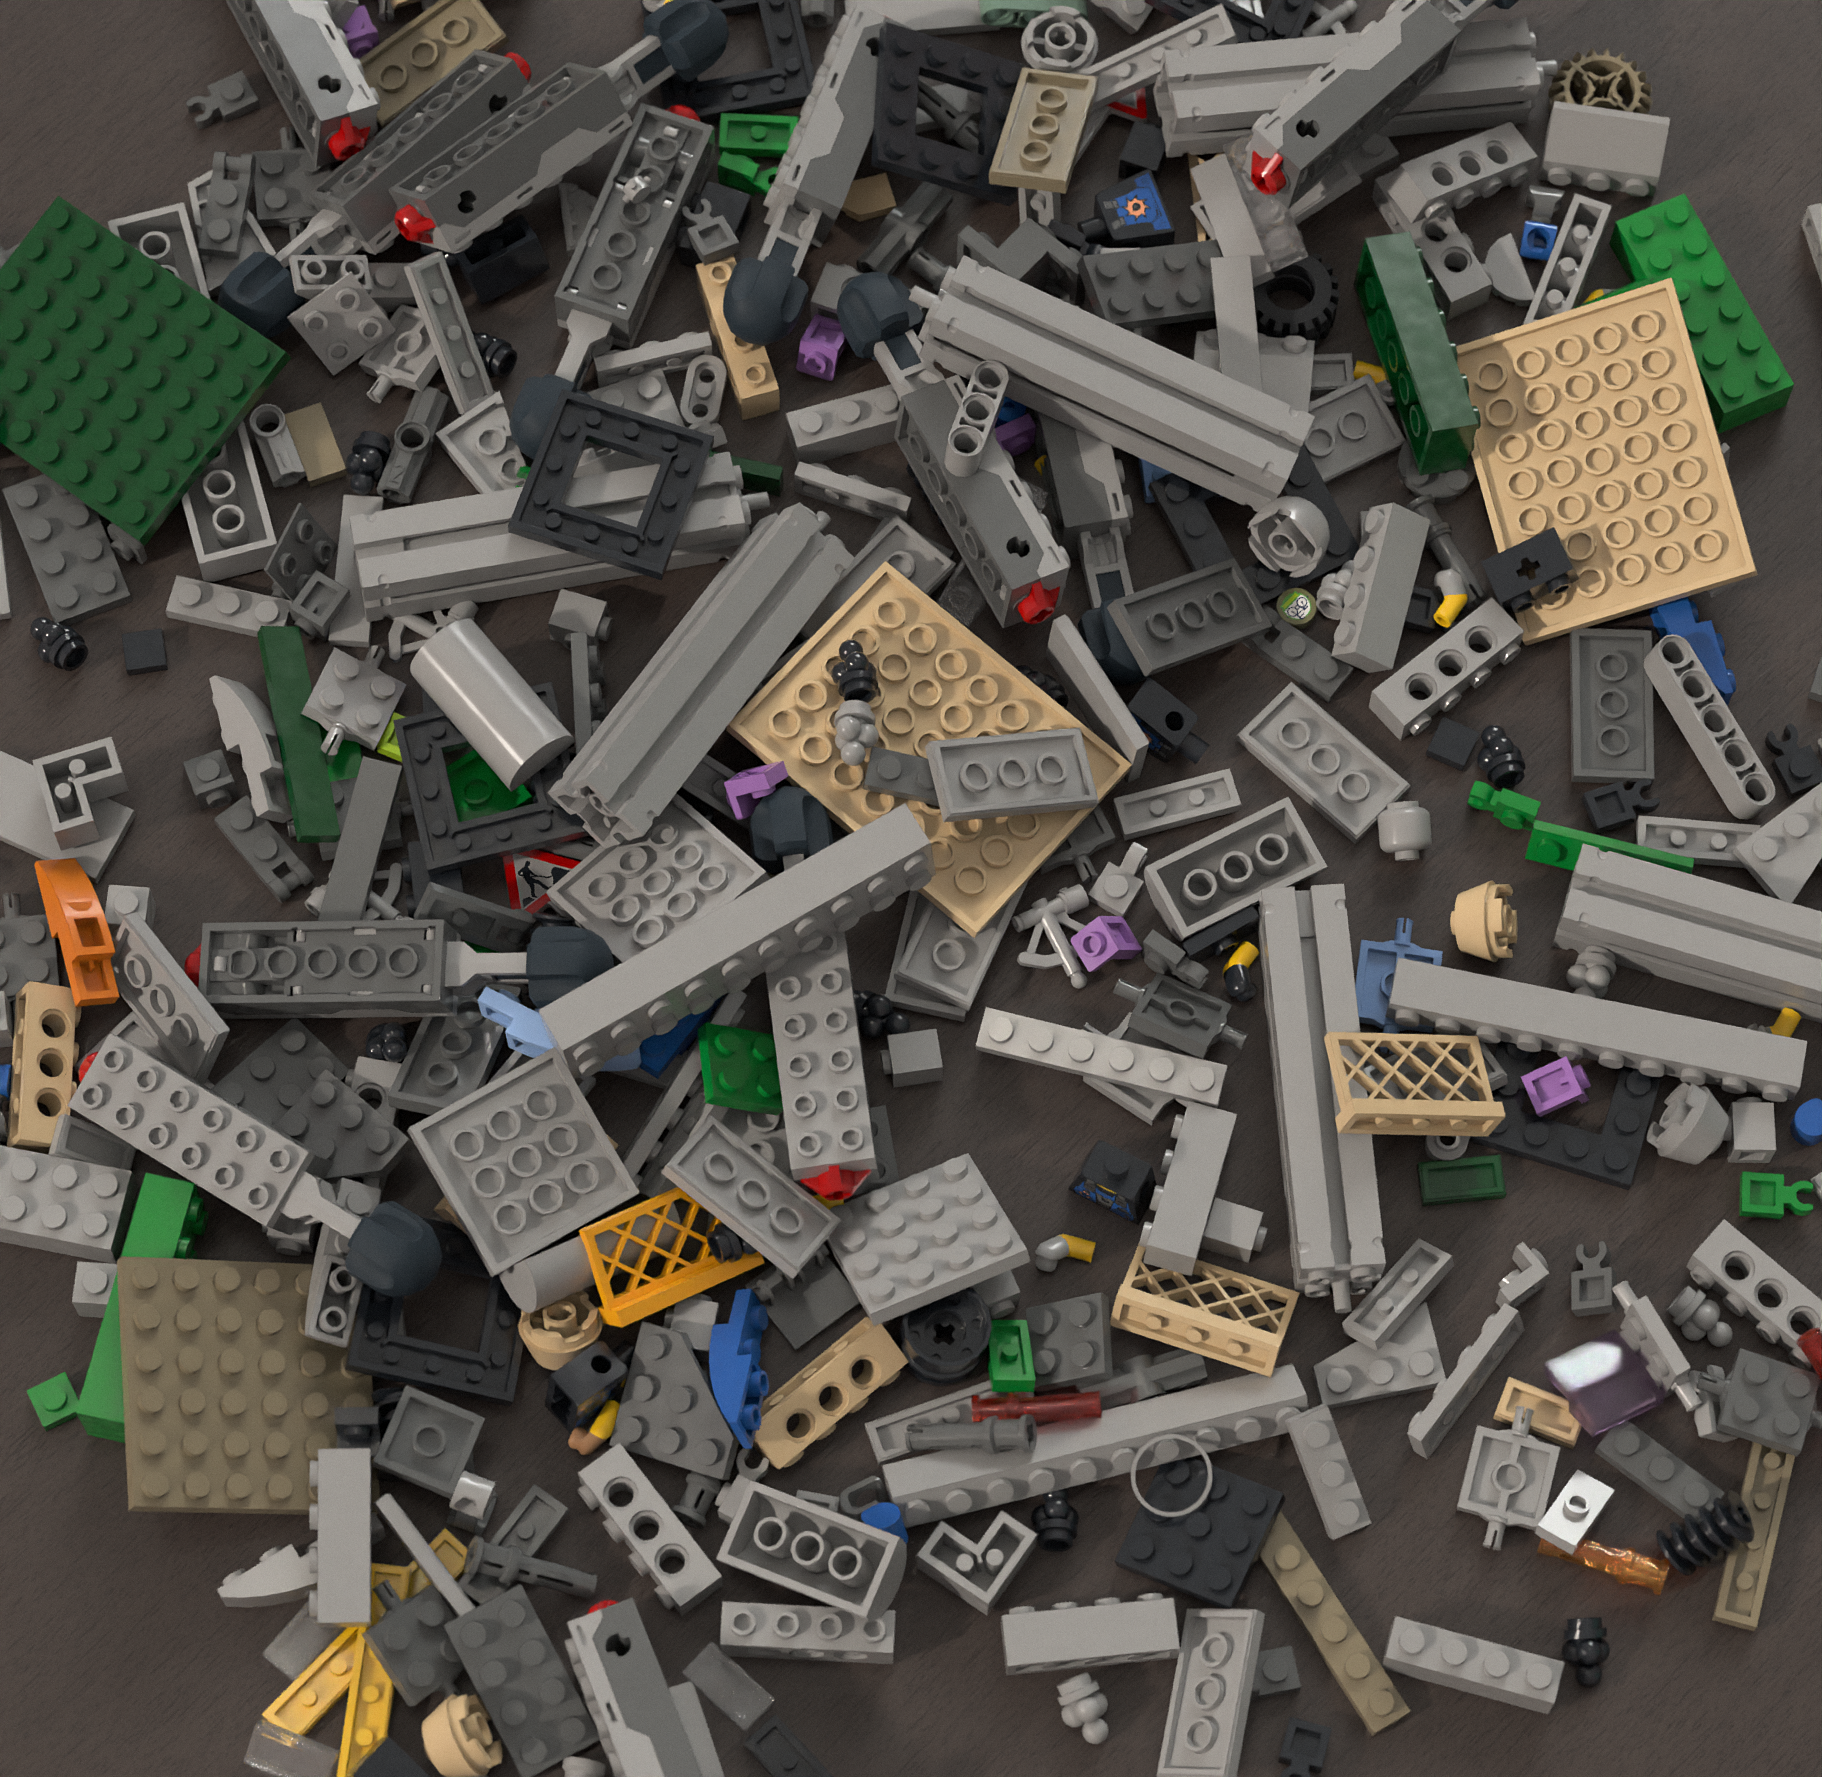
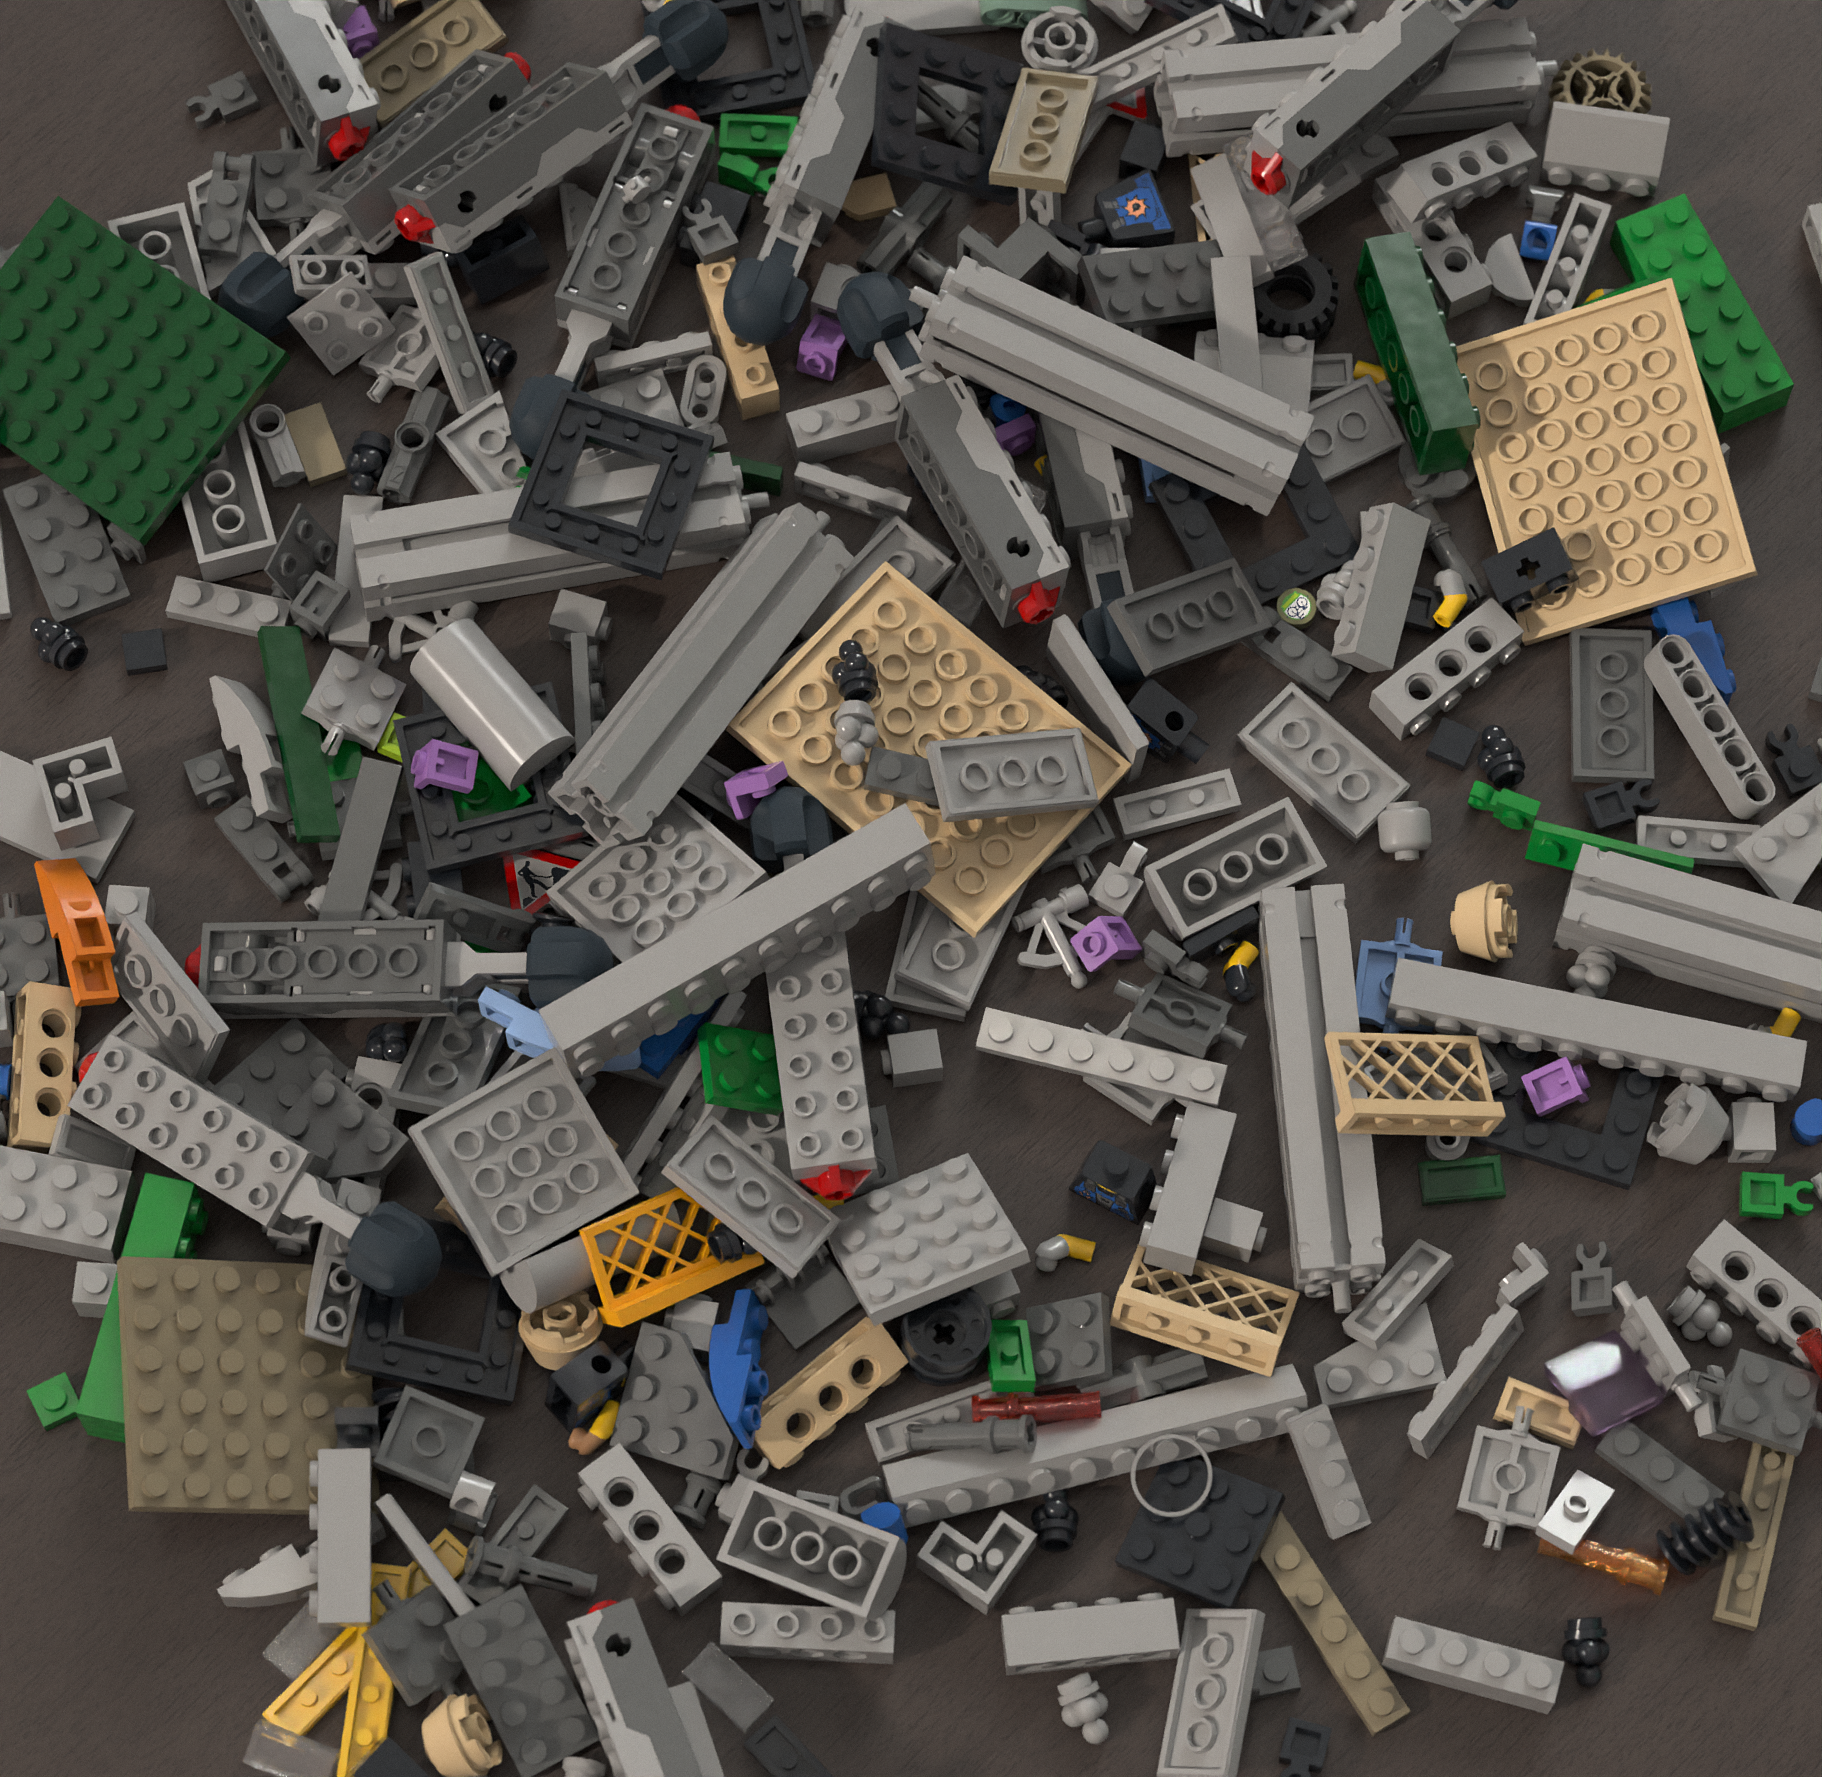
(445, 766): none -> medium lavender bracket
(972, 433): light grey beam -> none
(1289, 535): light grey cylinder -> none

